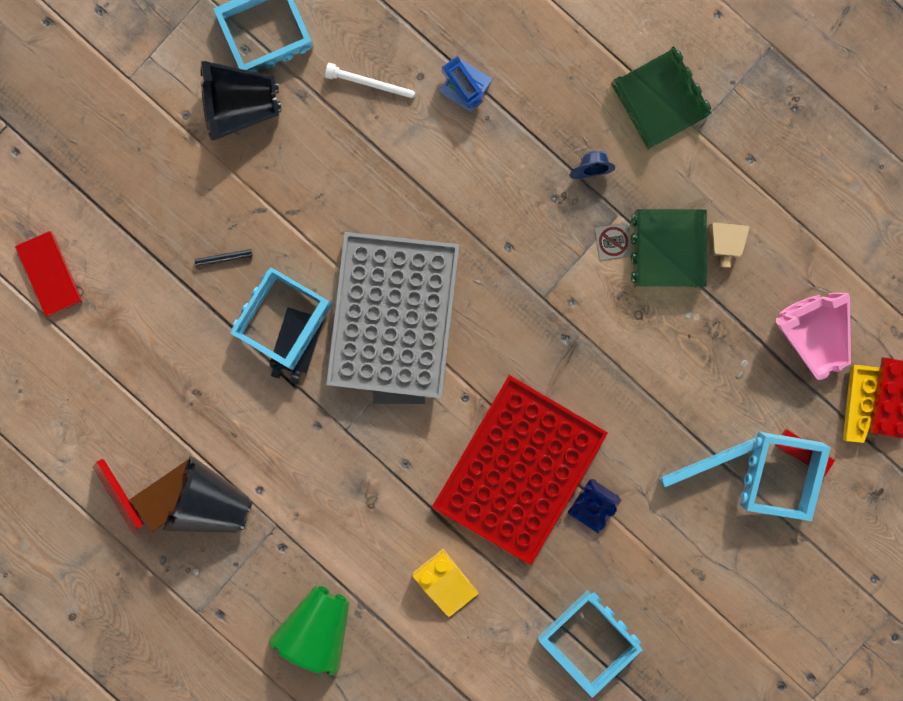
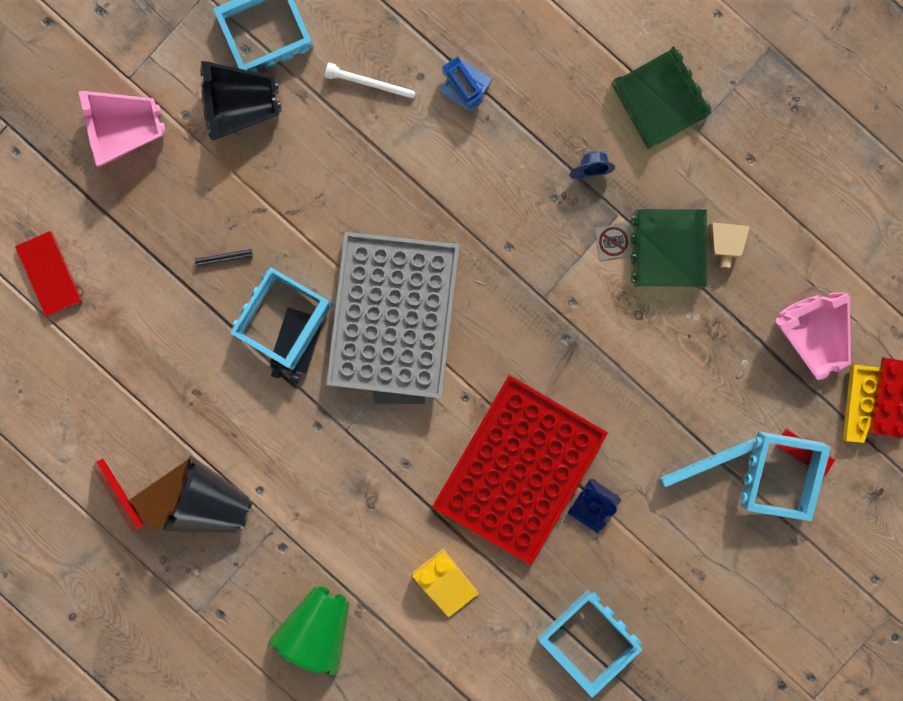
(119, 124): none -> bright pink cone

